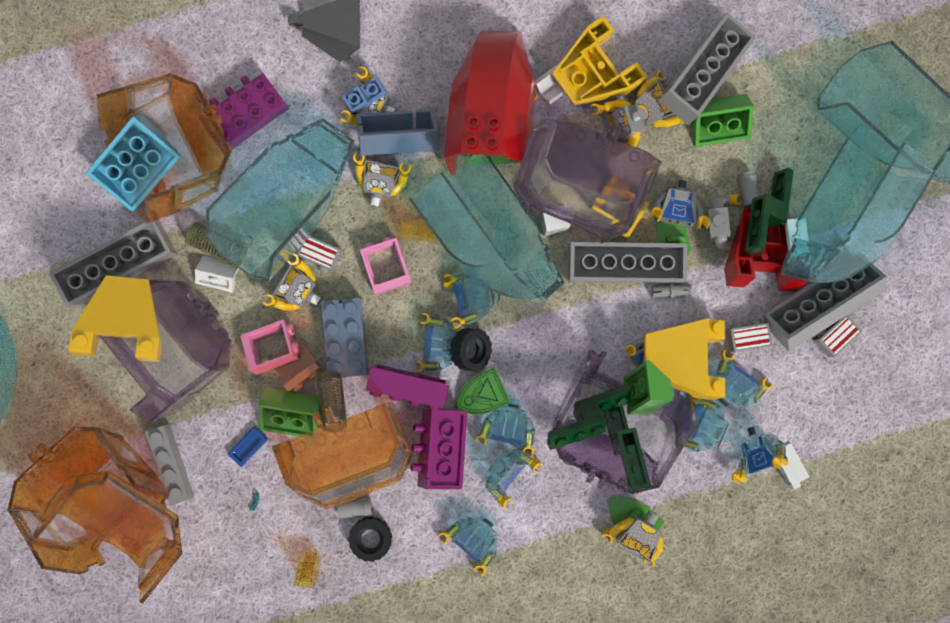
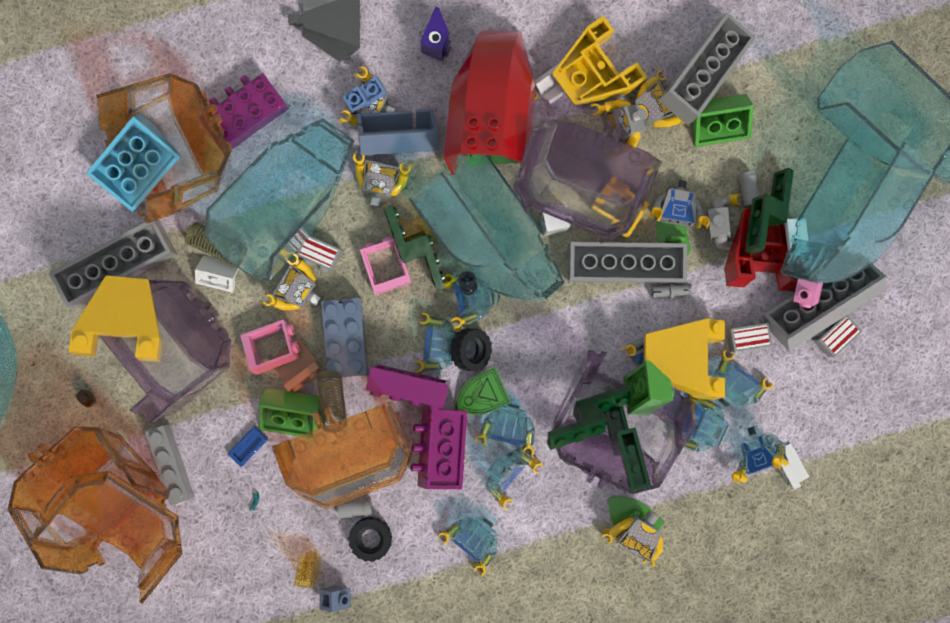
(86, 398): none -> dark brown tile
(335, 598): none -> sand blue brick
(414, 246): none -> dark green bracket
(435, 39): none -> dark purple slope
(464, 277): none -> black bush
(807, 293): none -> bright pink brick

